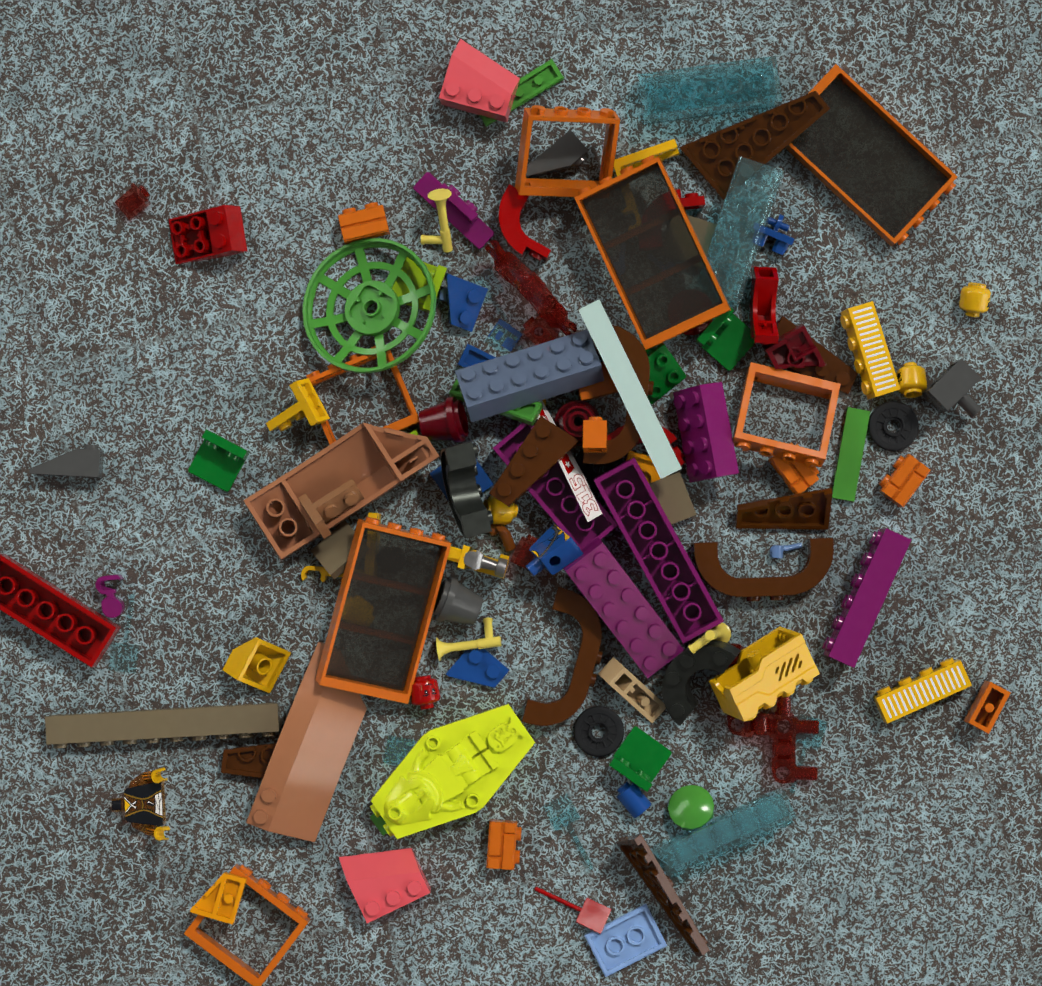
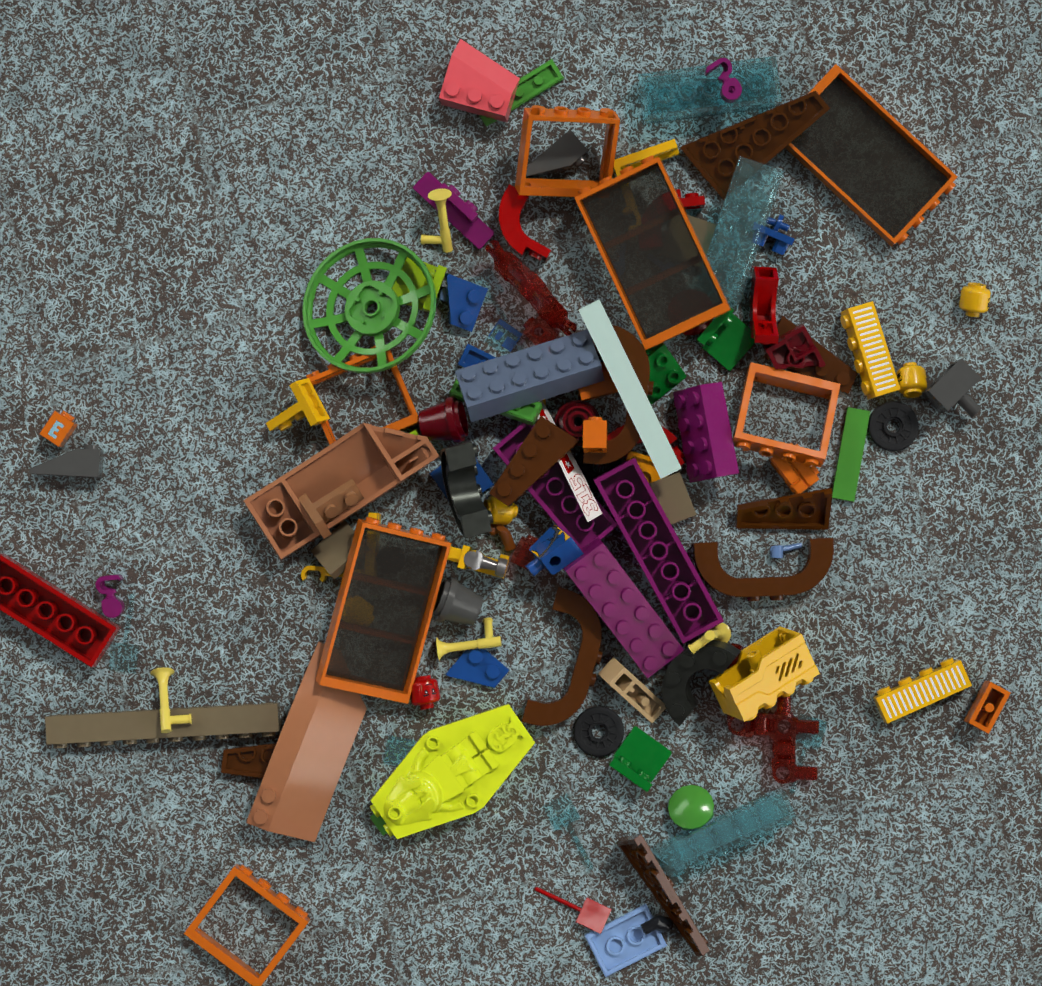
(59, 428): none -> orange brick
(133, 201): clear red bracket -> none
(145, 804): torso -> none
(162, 676): none -> light yellow piece
(208, 234): red slope -> none
(218, 461): green bracket -> none
(222, 899): light orange wing -> none
(257, 663): yellow slope -> none
(363, 223): orange brick -> none
(384, 881): coral wedge -> none
(502, 844): orange brick -> none
(633, 799): blue brick -> none
(658, 923): none -> black arm
(731, 88): none -> magenta leg
(866, 596): magenta brick -> none
(904, 480): orange brick -> none

